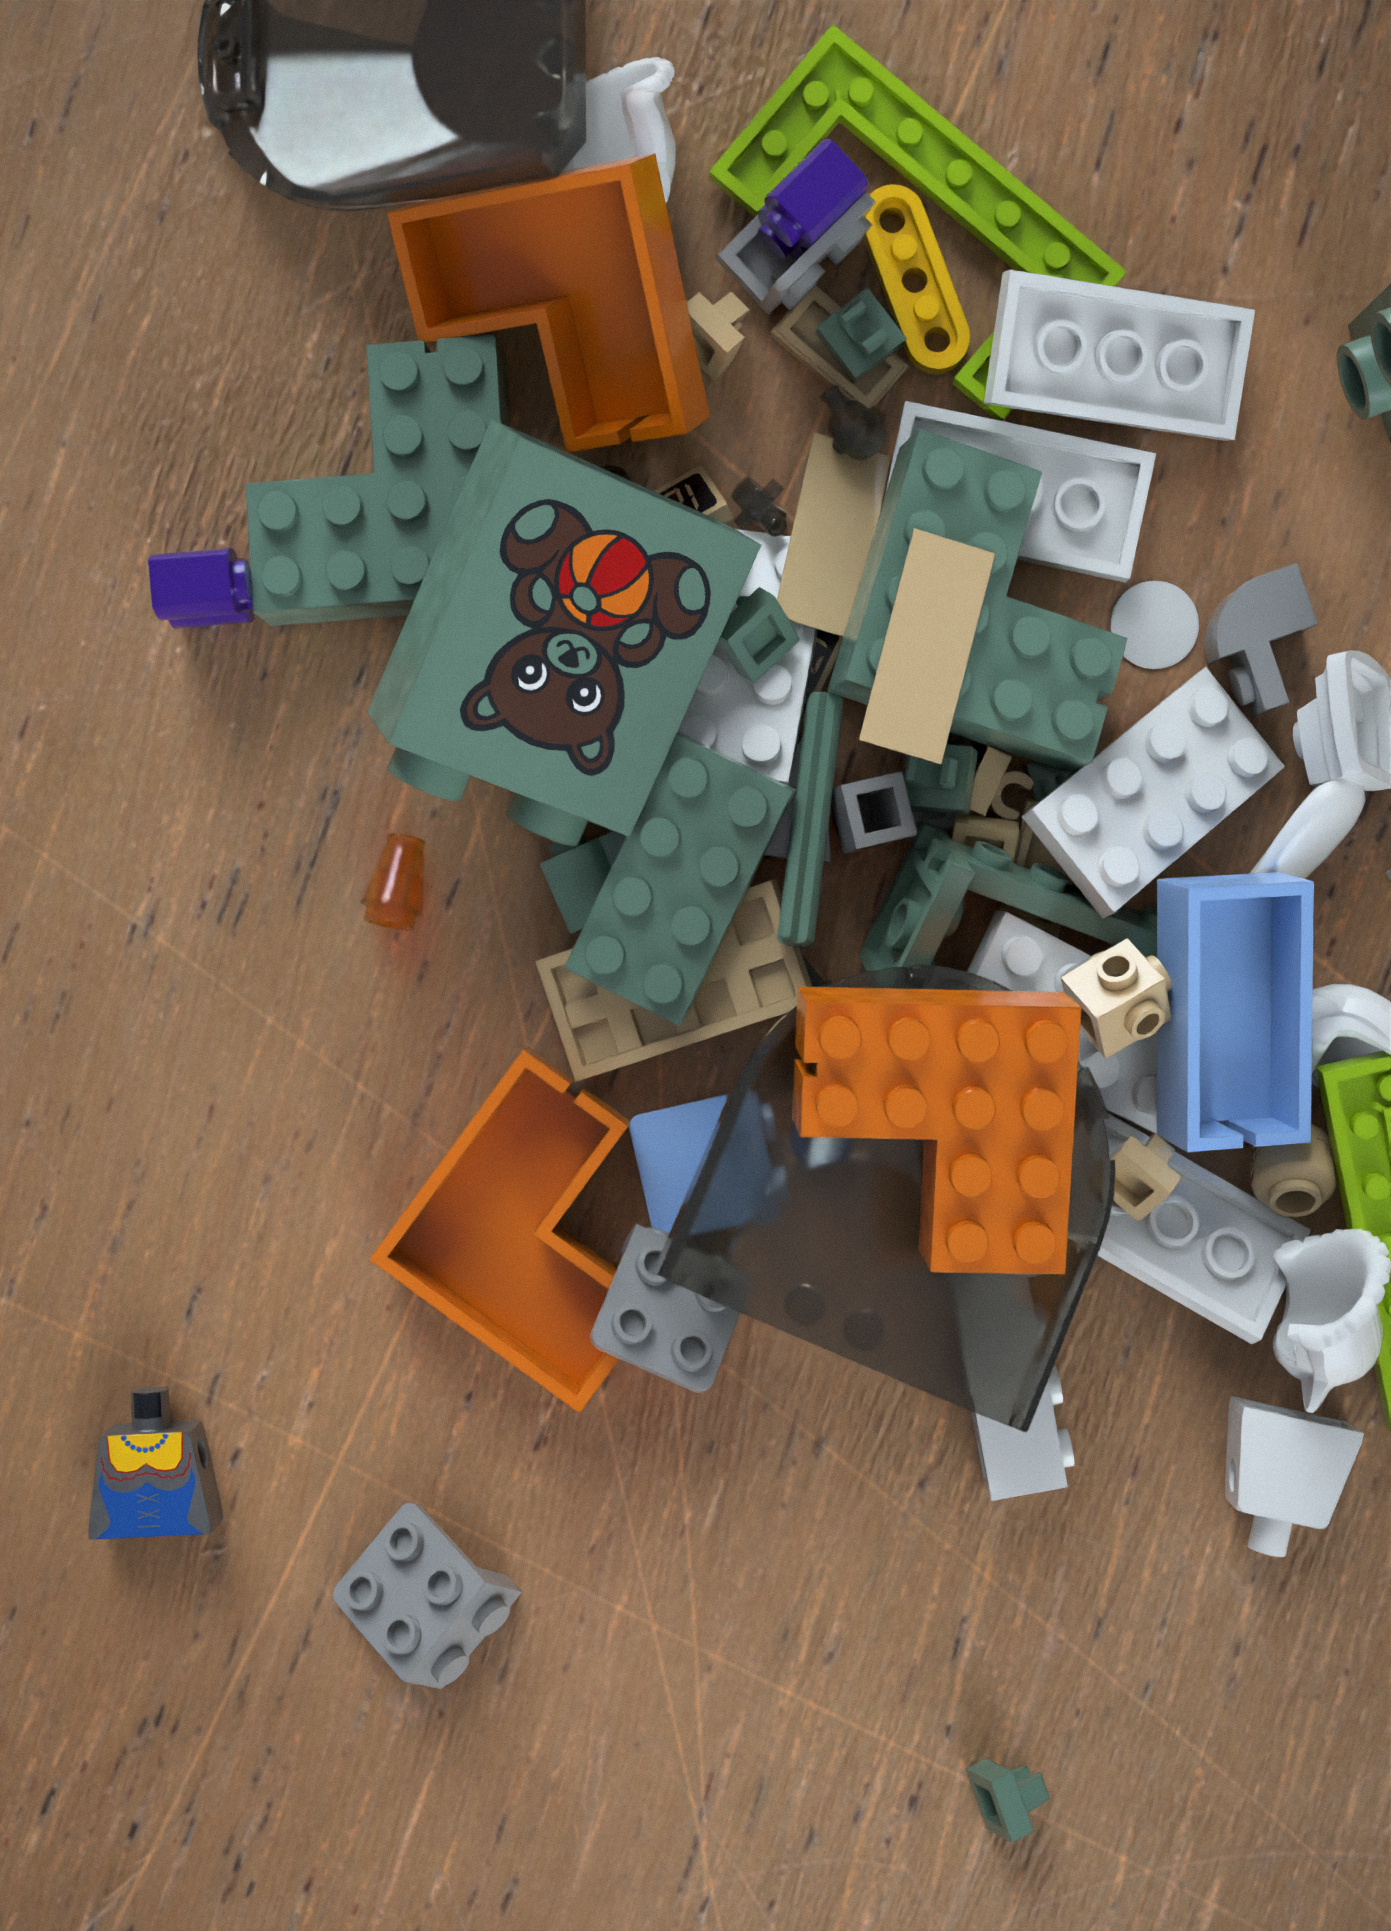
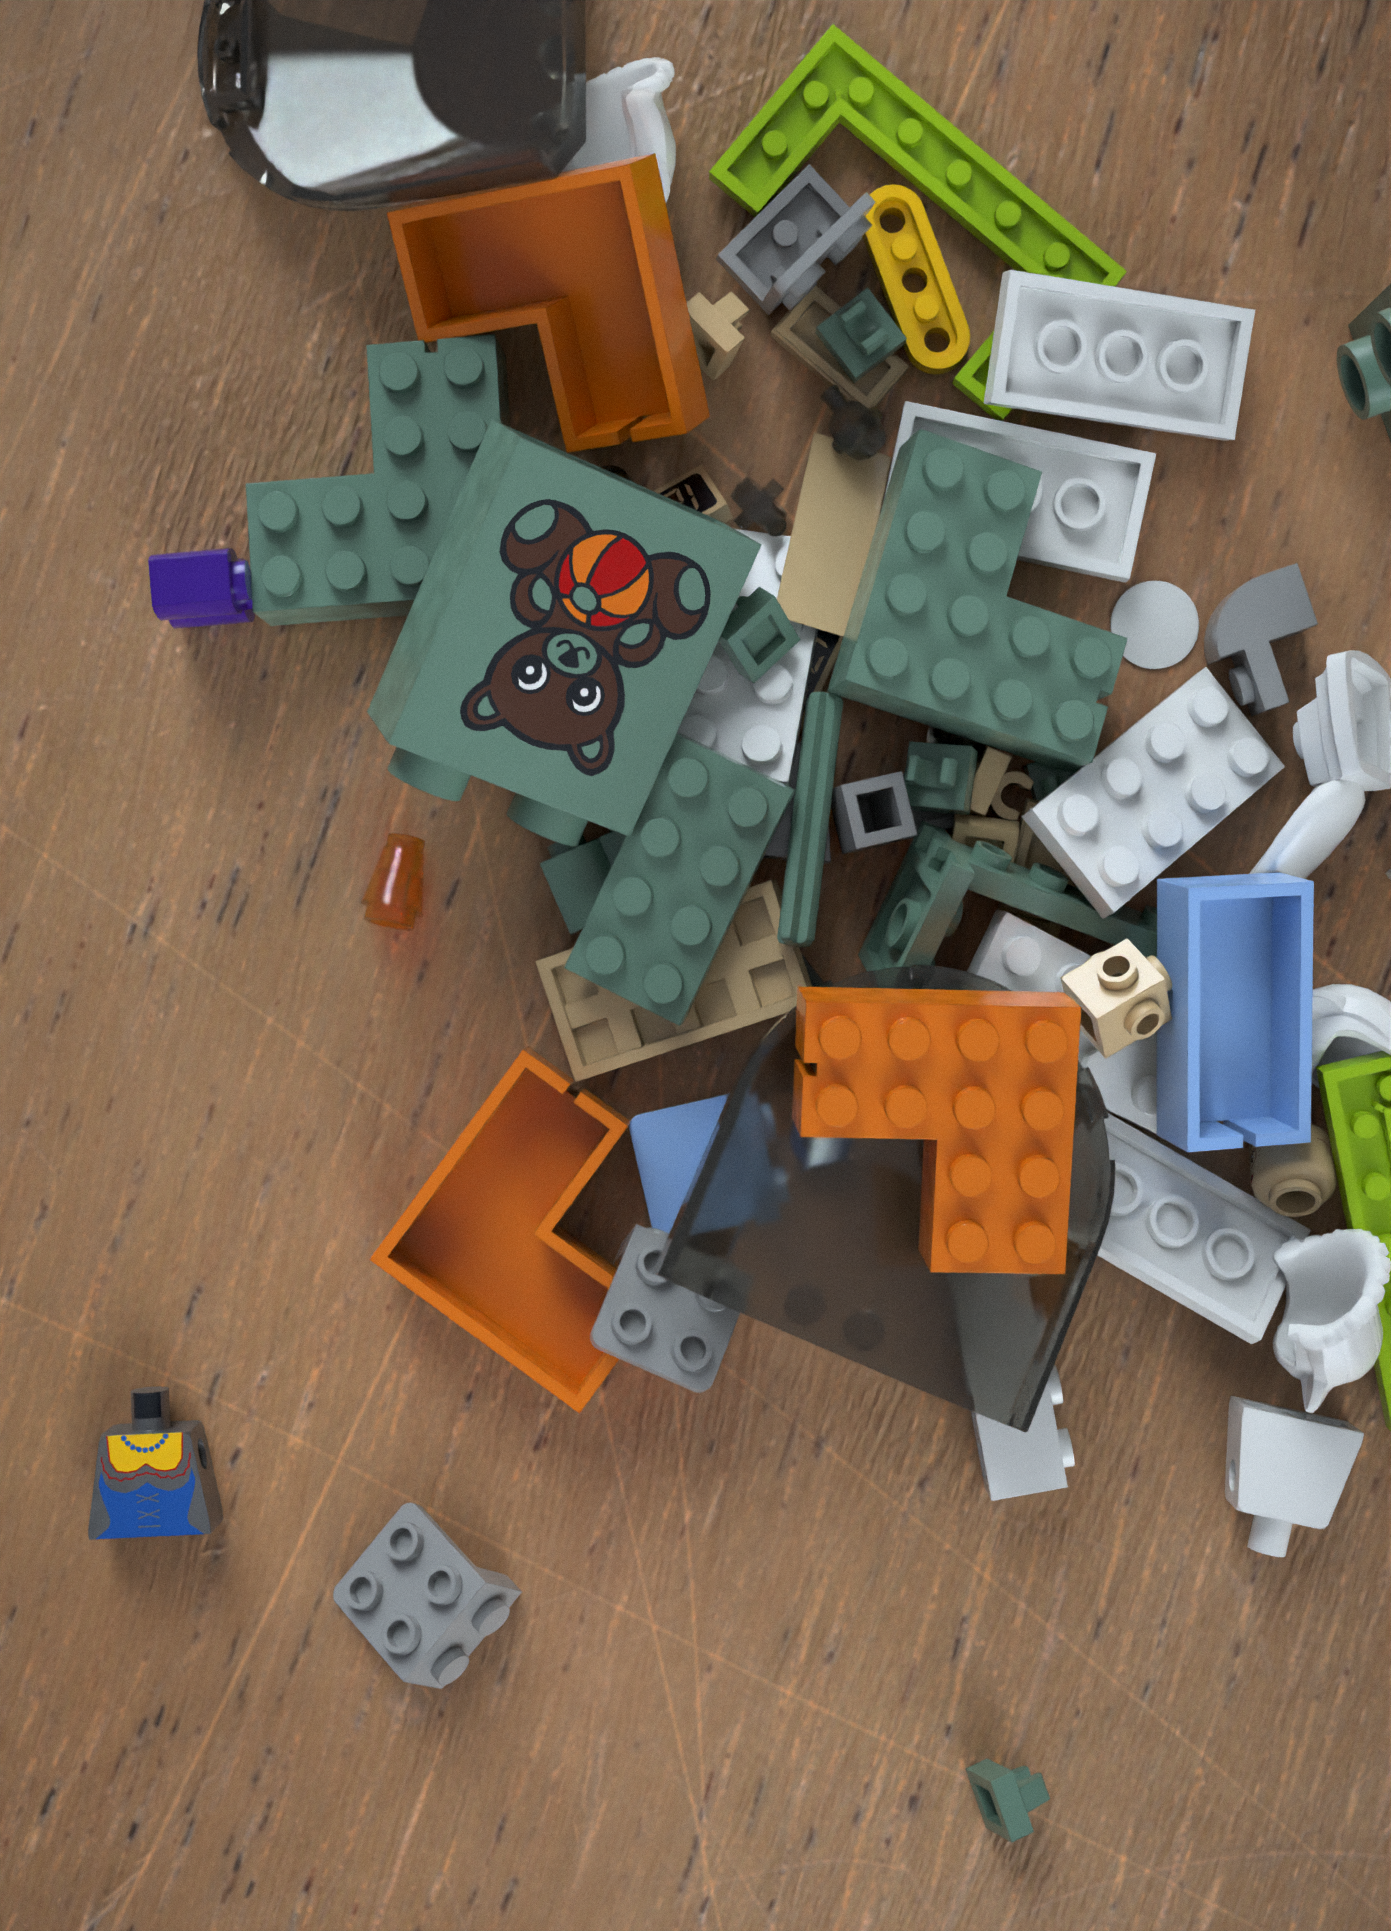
(810, 200): dark purple brick -> none
(927, 646): tan sticker -> none
(1143, 1175): tan tile -> none

